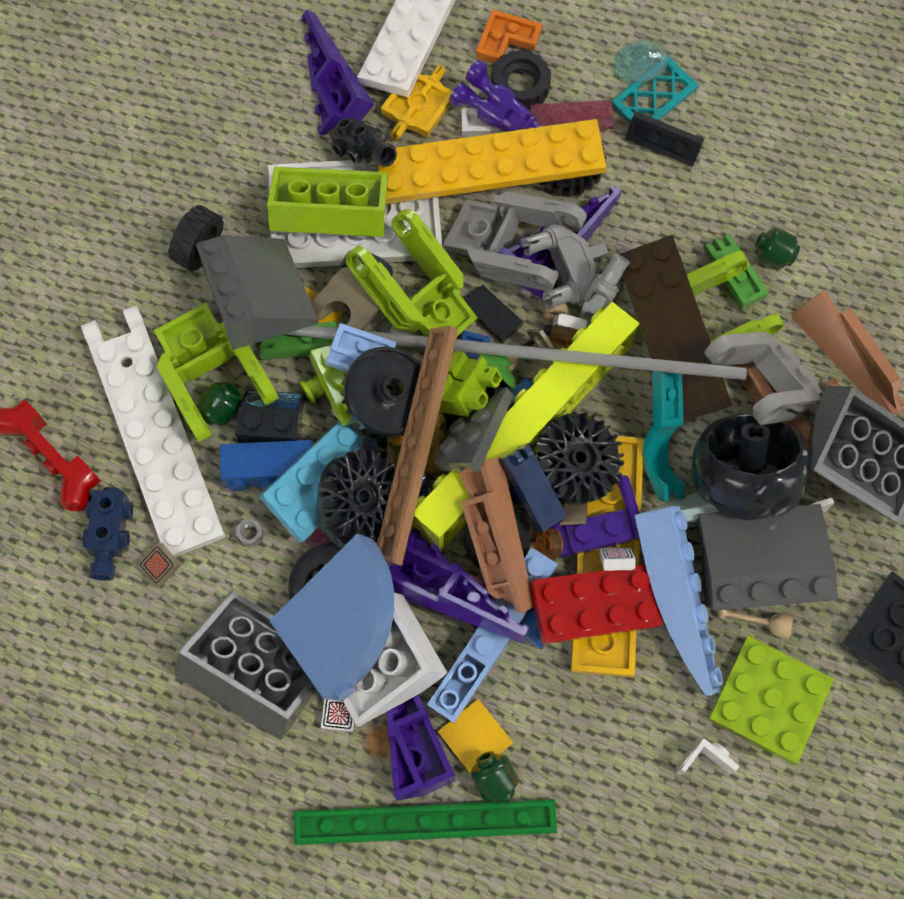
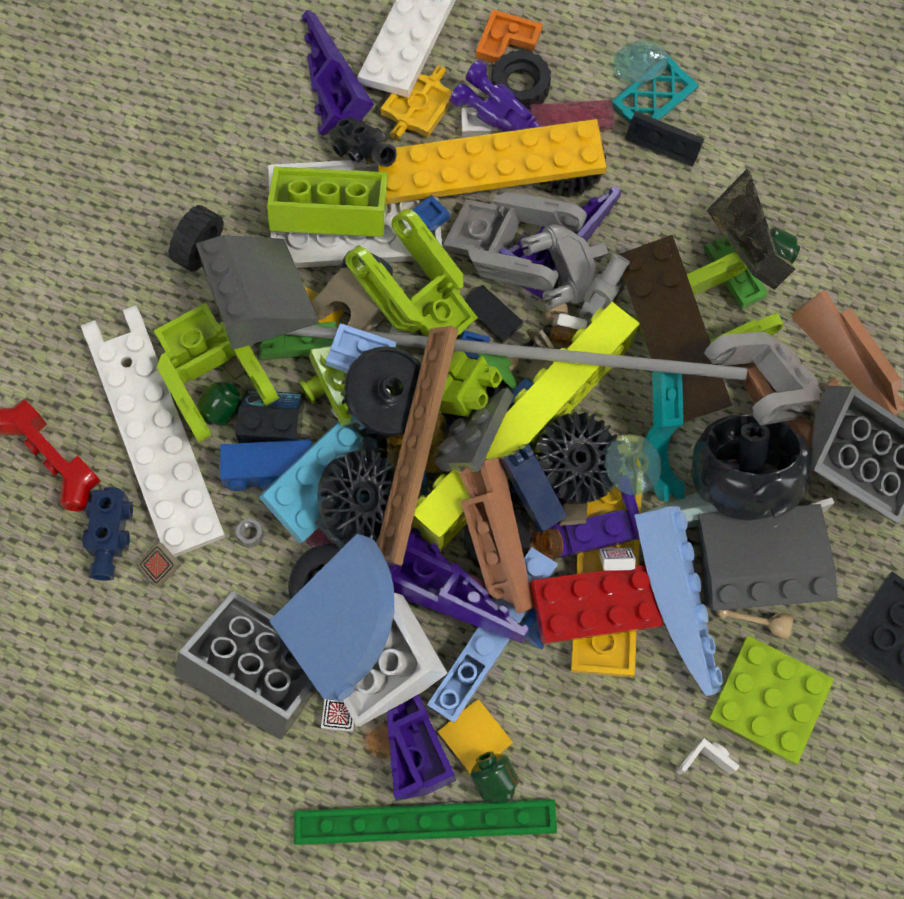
(432, 213): none -> blue tile
(622, 467): none -> clear light blue dish
(744, 225): none -> clear smoke wedge

